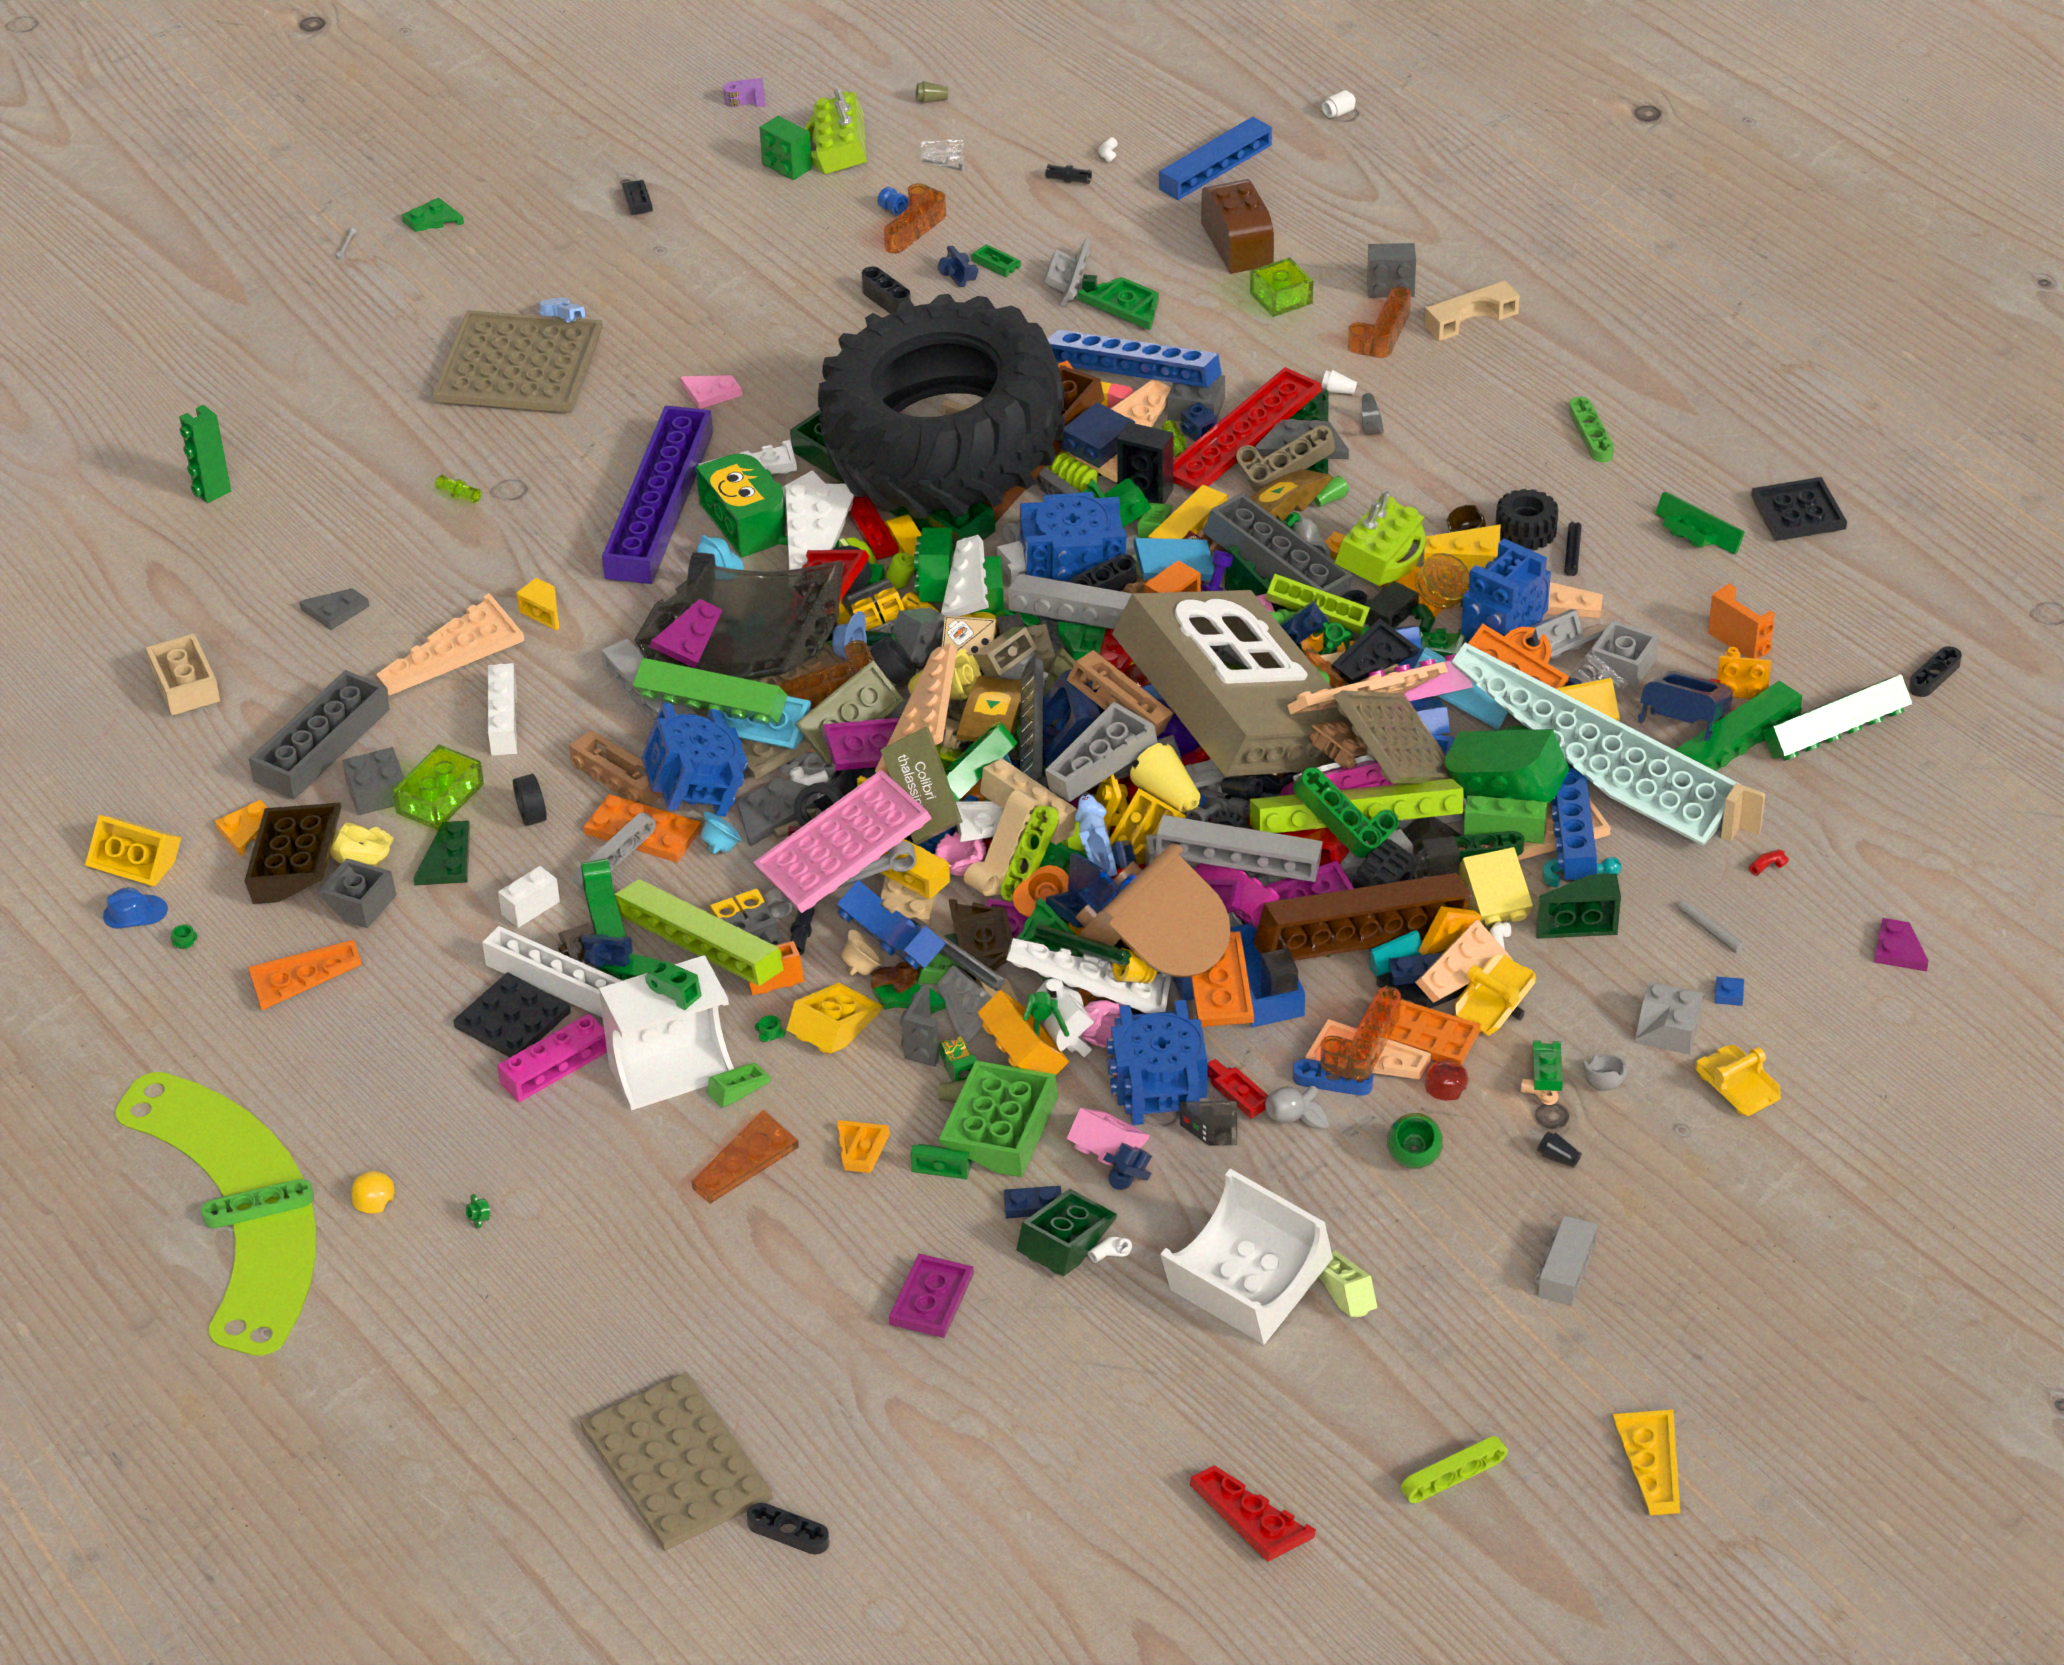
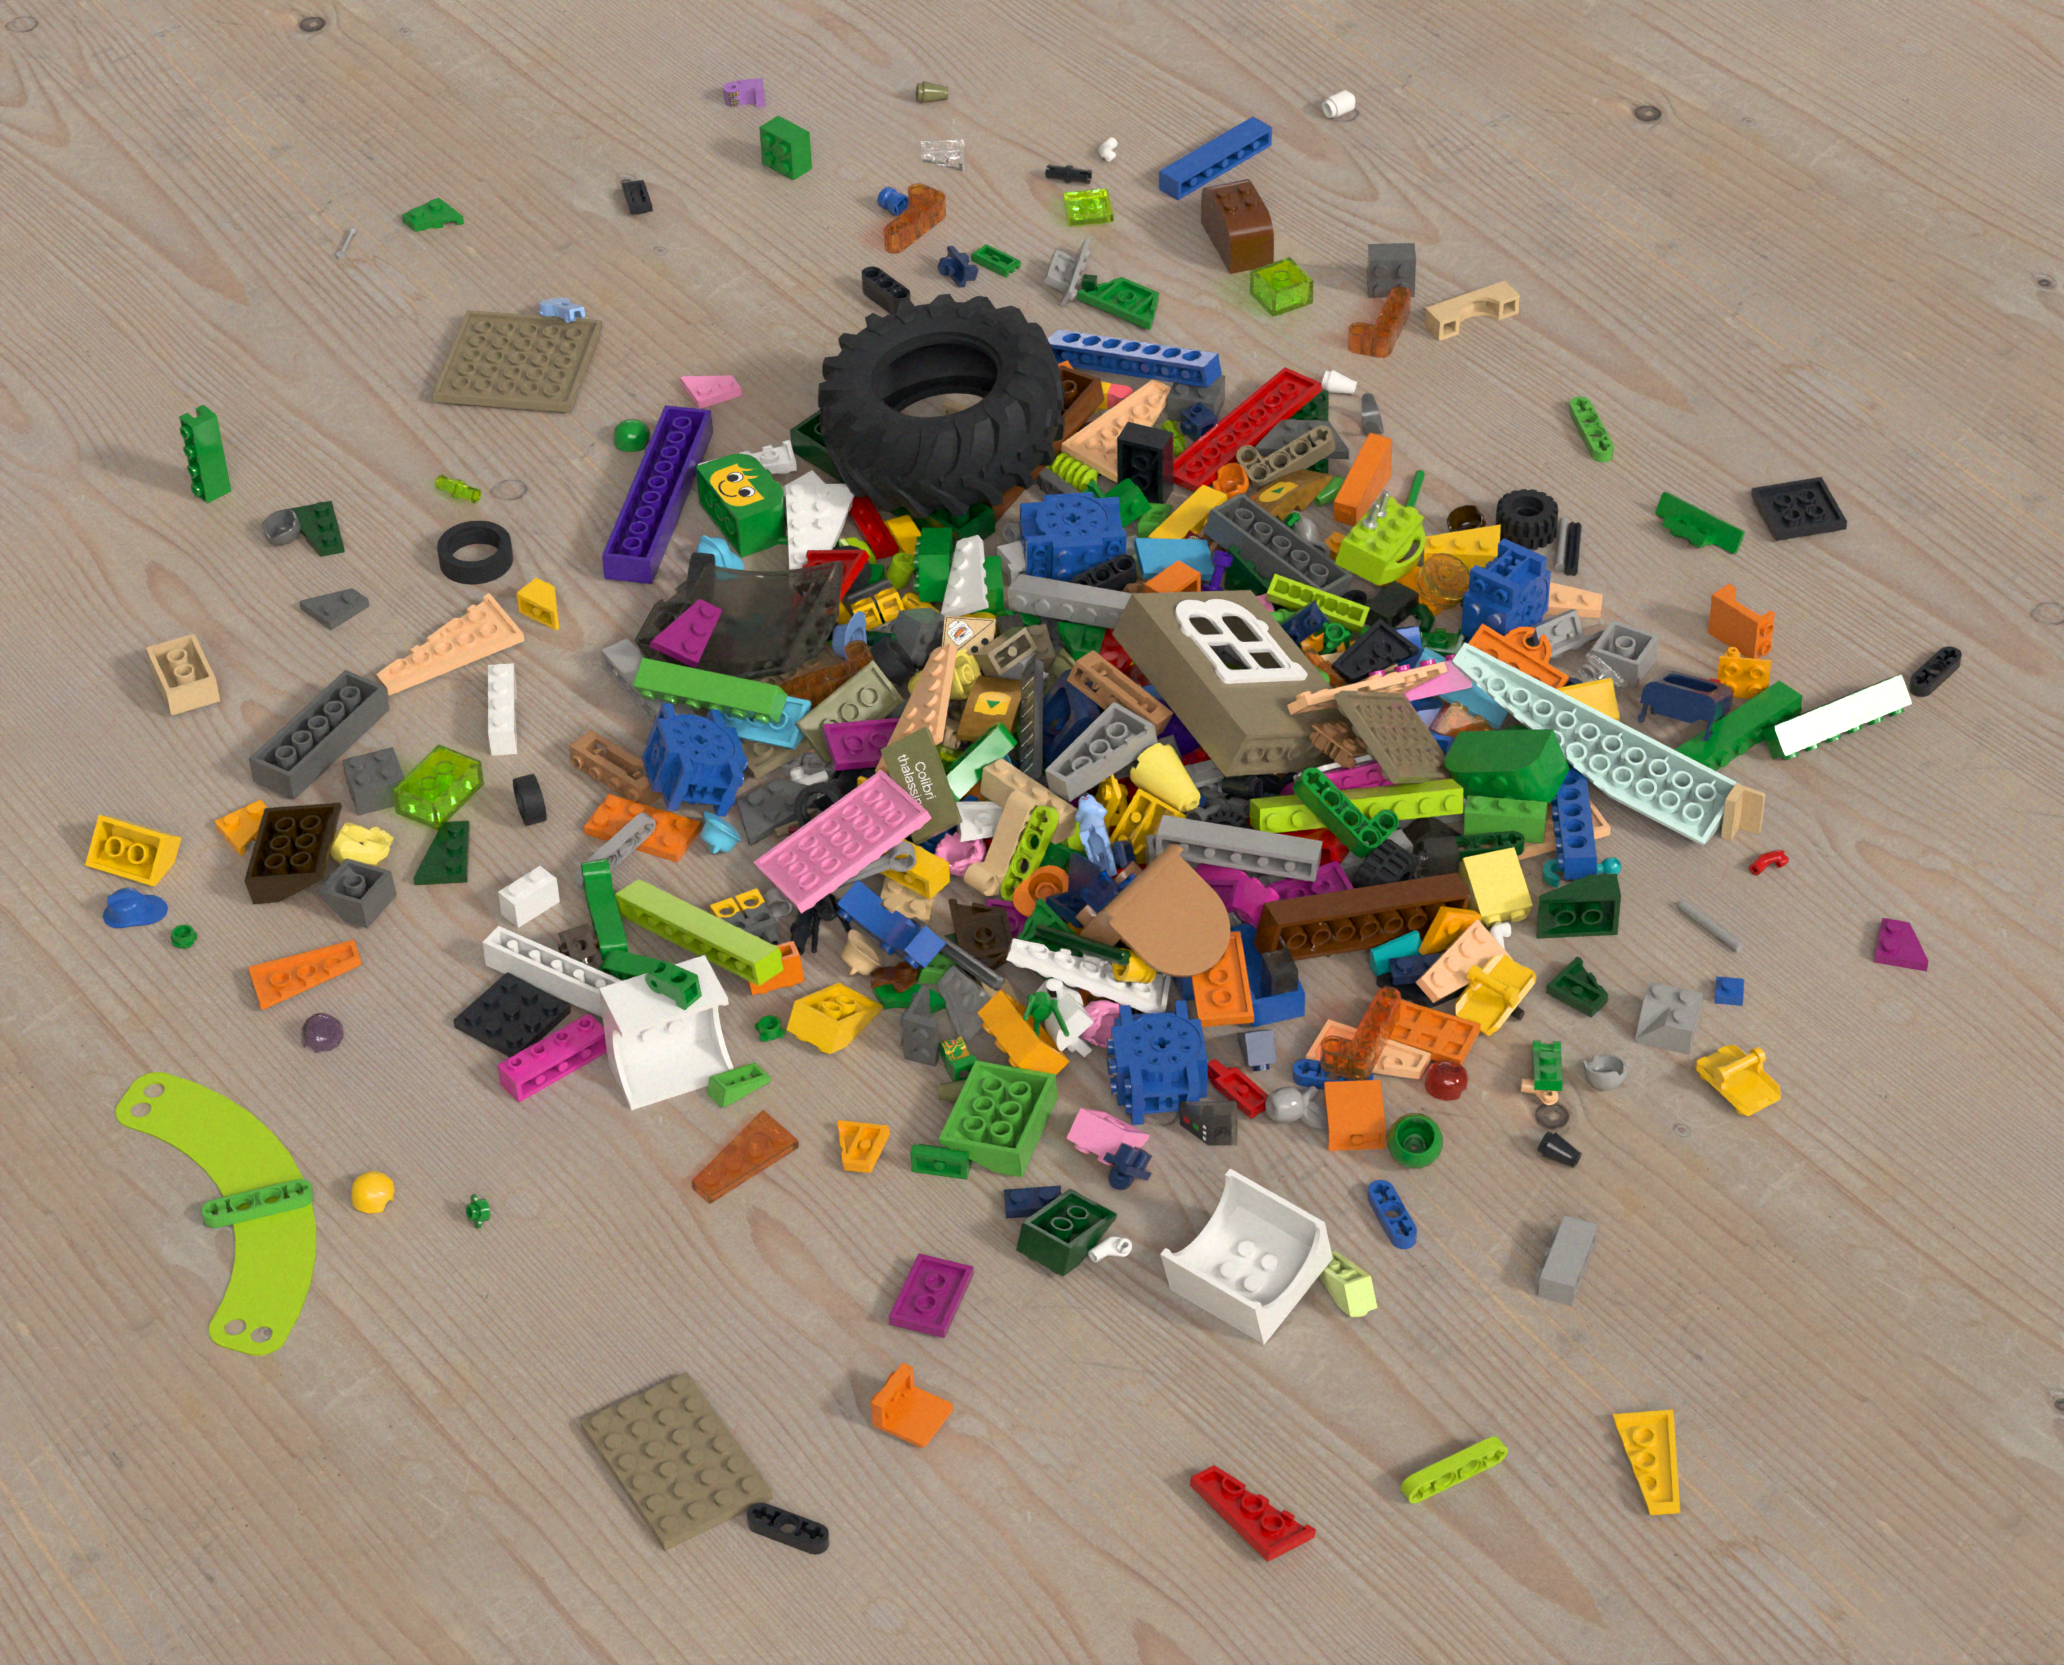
(281, 527): none -> dark grey hair
(320, 528): none -> dark green wing
(322, 1032): none -> clear purple hair
(475, 571): none -> black tyre
(607, 950): dark blue hips -> none
(631, 435): none -> green hair
(827, 911): none -> black plant
(837, 132): lime piece -> none
(907, 1409): none -> orange bracket
(1088, 207): none -> clear neon green plate
(1094, 434): dark blue brick -> none
(1231, 480): none -> orange hair
(1257, 1048): none -> slope
(1355, 1115): none -> orange panel
(1364, 480): none -> orange slope
(1392, 1225): none -> blue beam
(1415, 488): none -> green bar
(1454, 719): none -> clear orange brick
(1561, 544): none -> light grey bar
(1578, 989): none -> dark green wing

